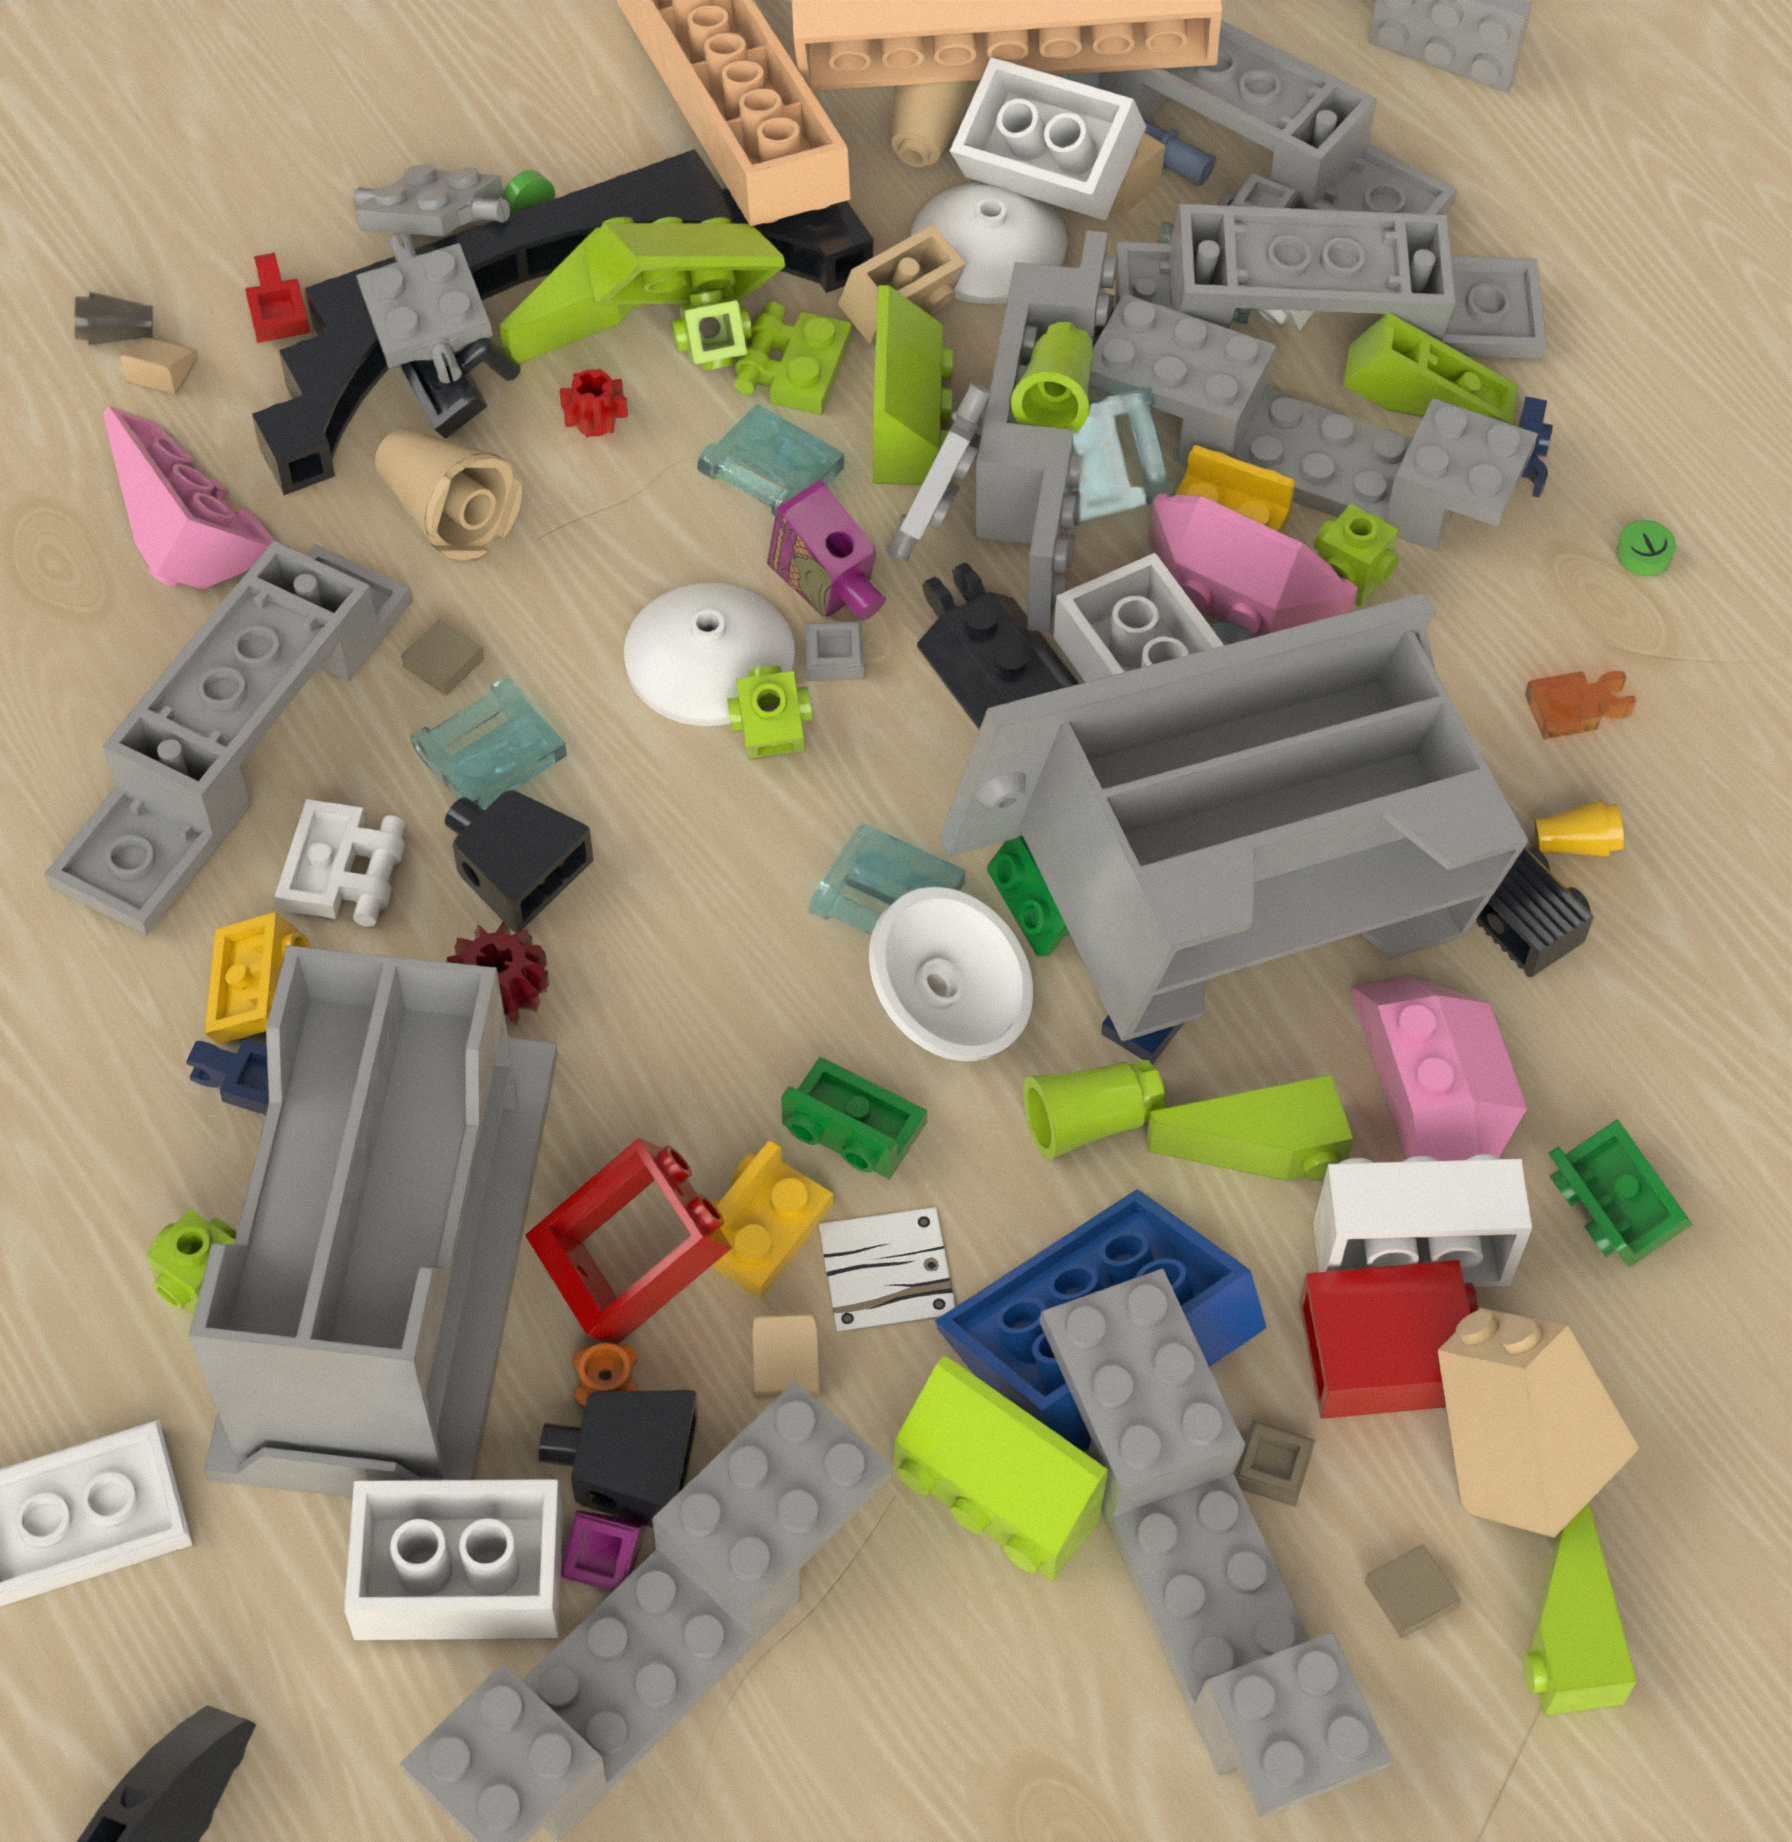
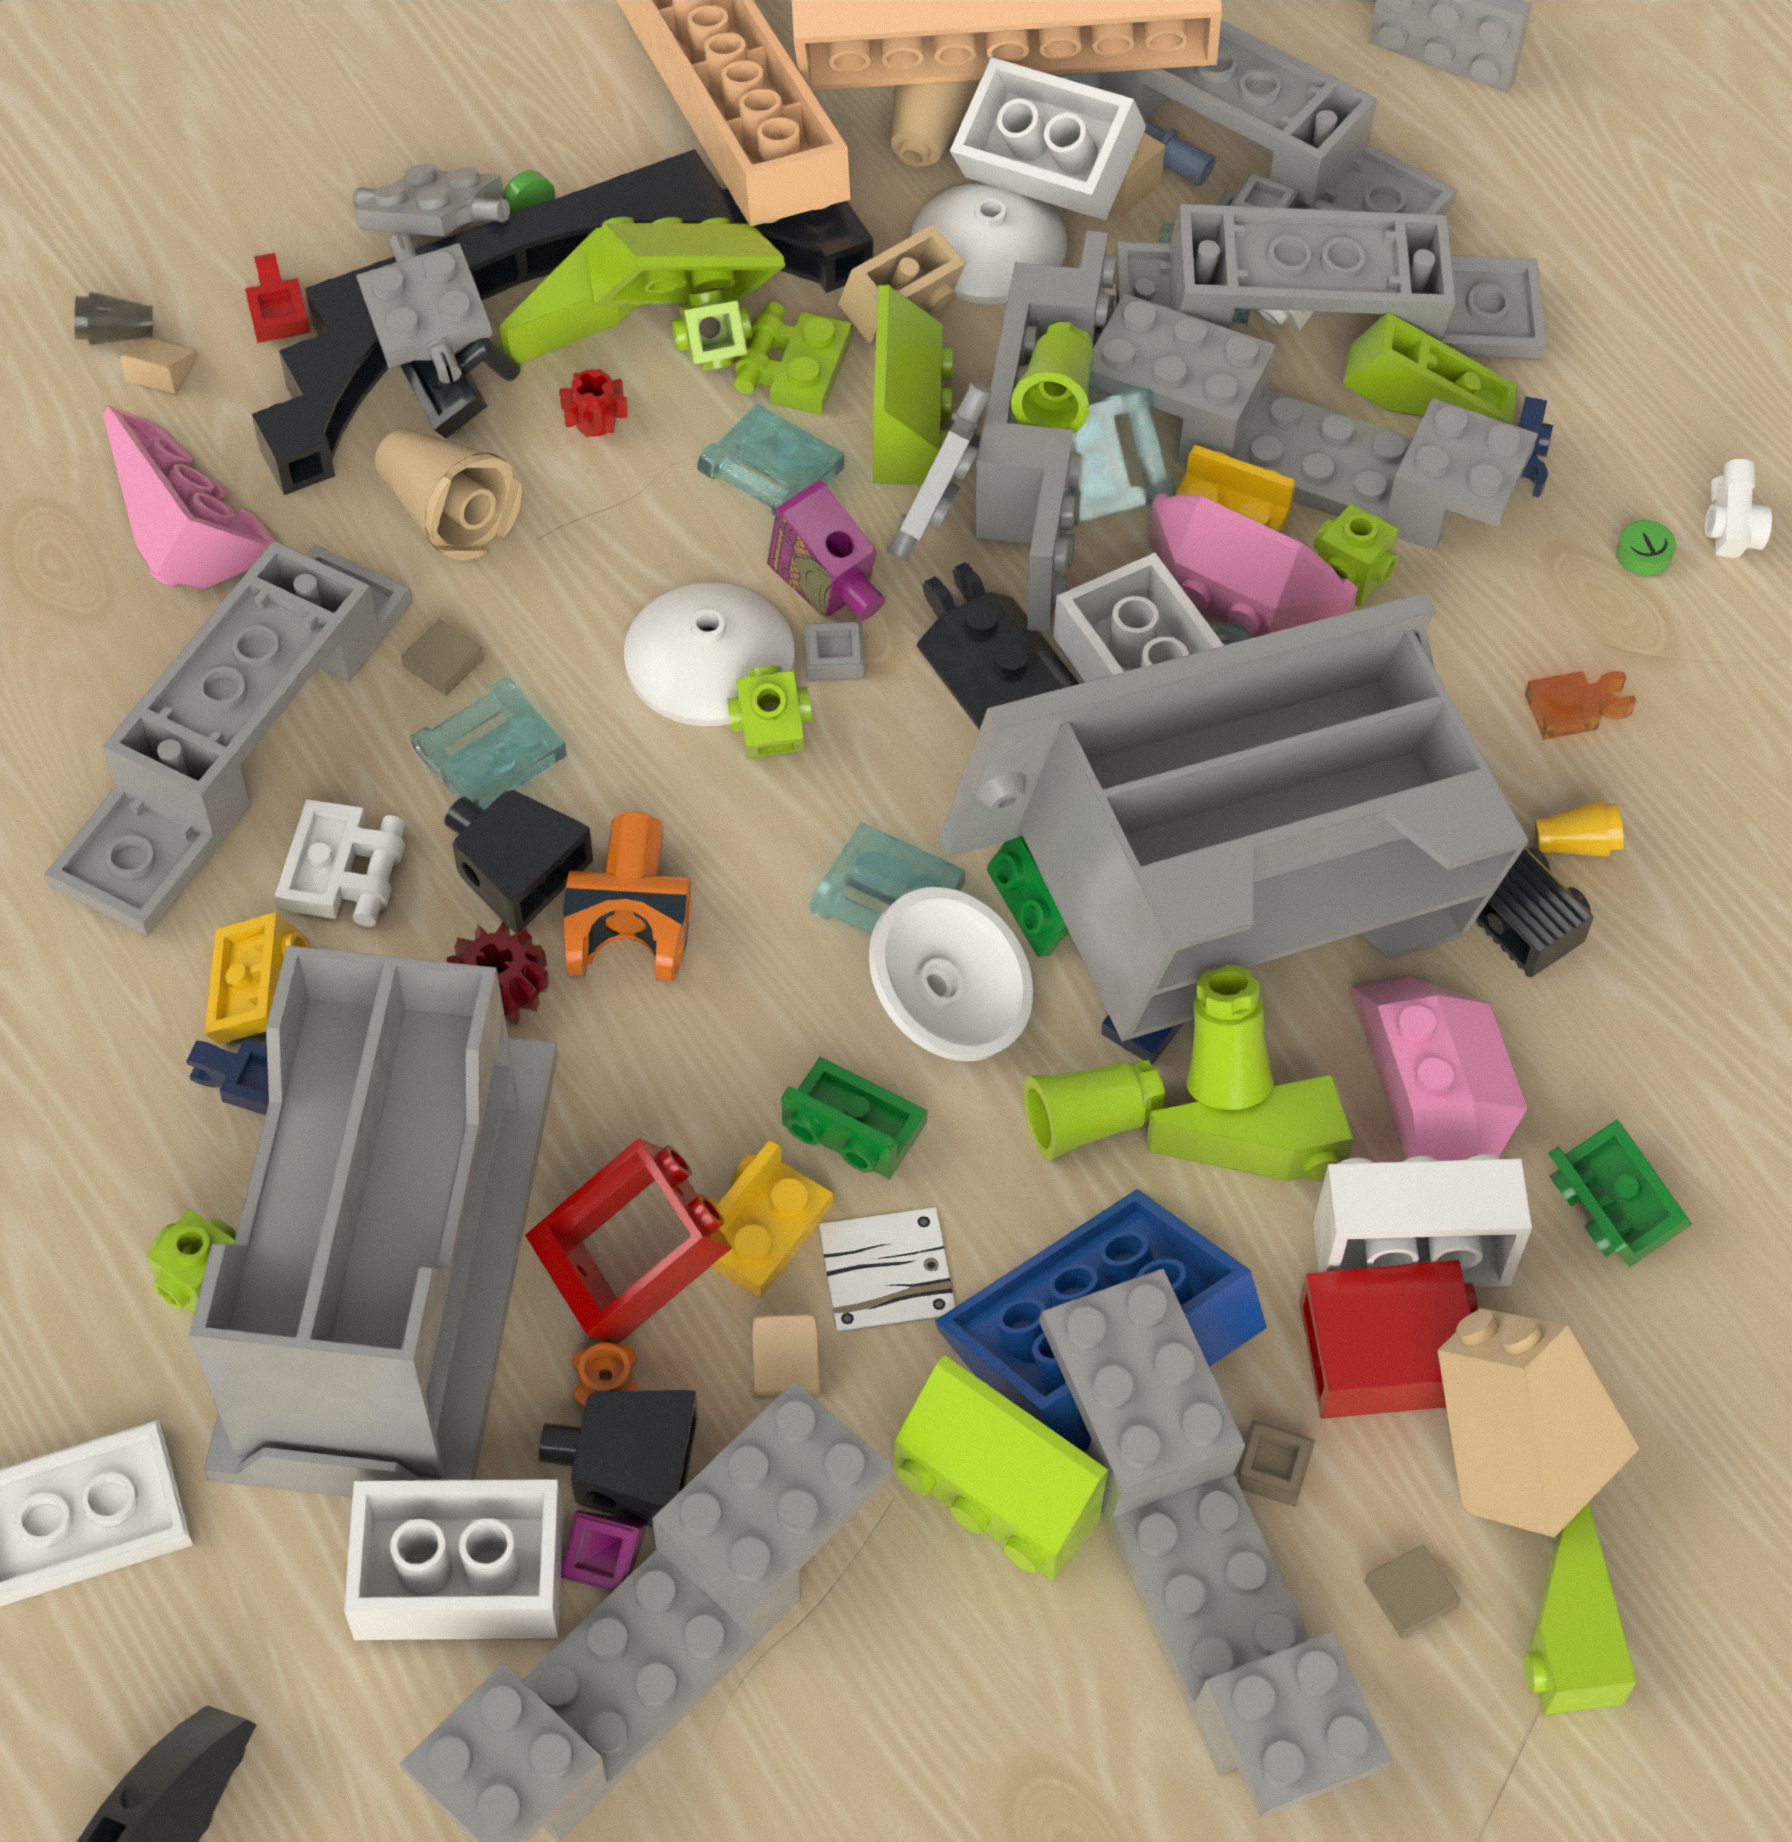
(628, 900): none -> orange connector
(1229, 1041): none -> lime plant
(1732, 516): none -> white plate

